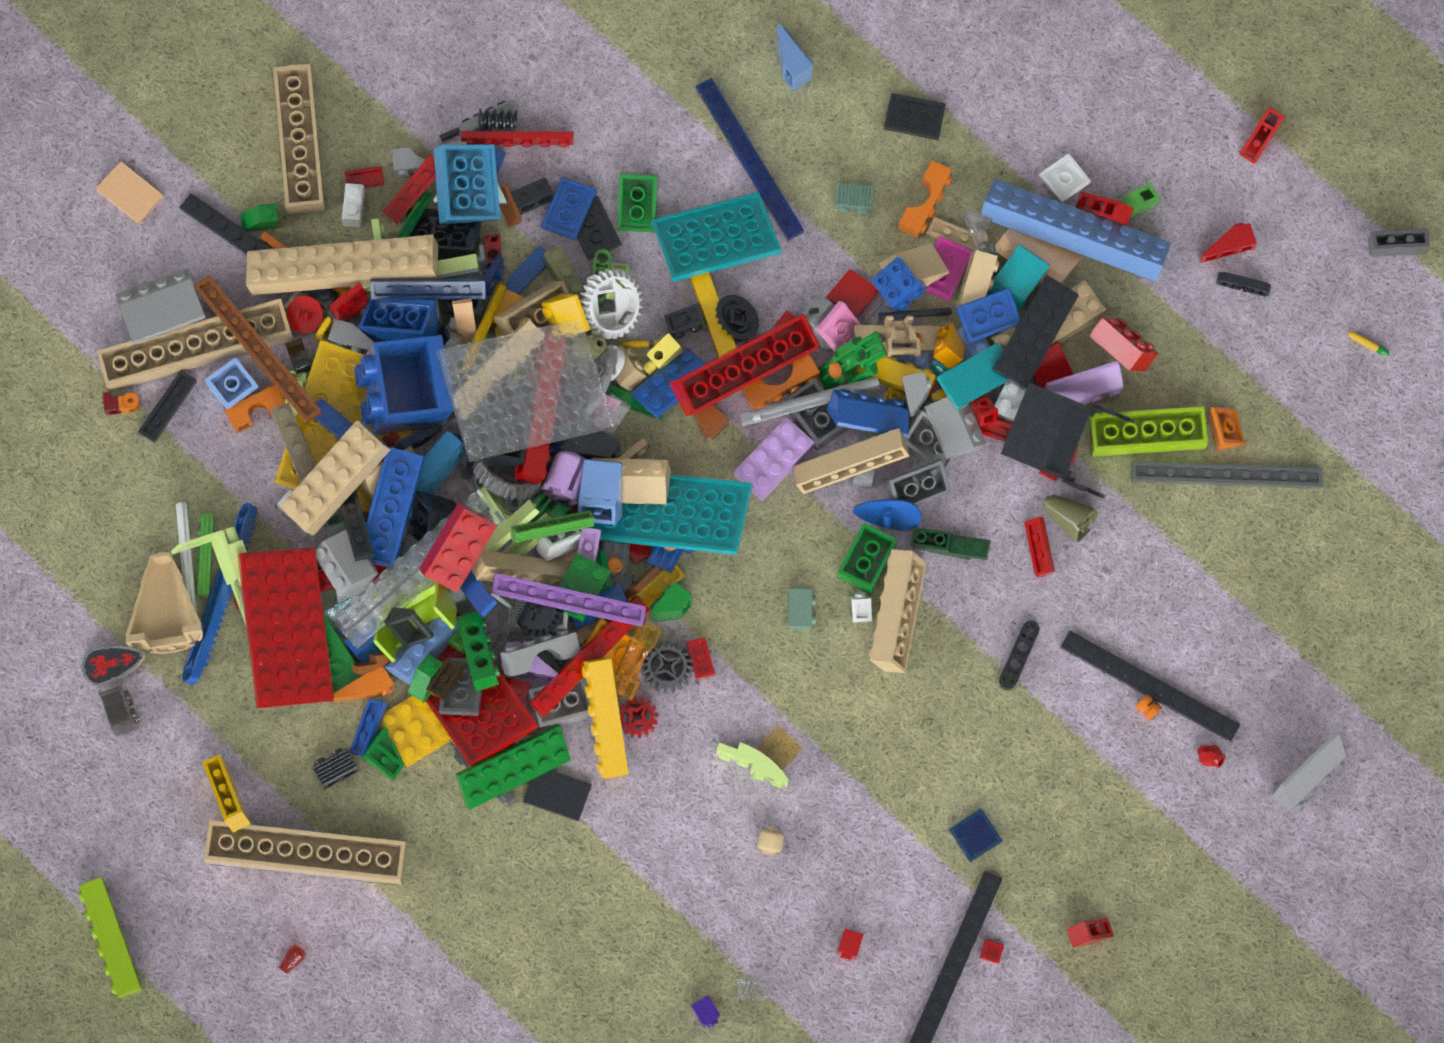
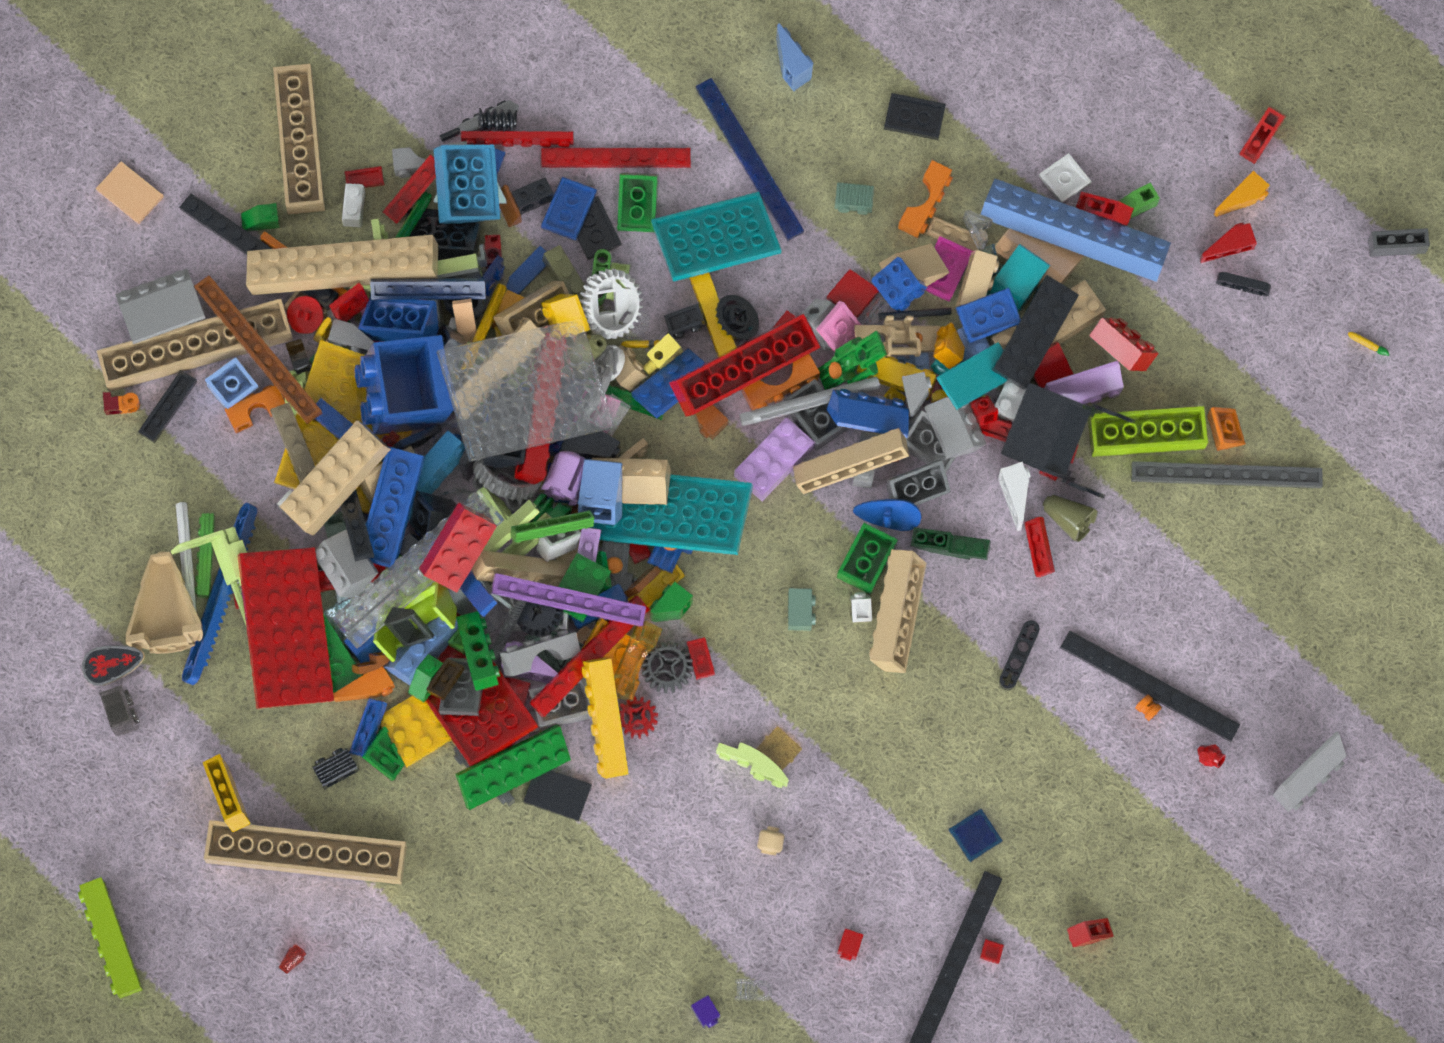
(615, 157): none -> red plate
(1014, 486): none -> white slope
(1246, 194): none -> light orange slope

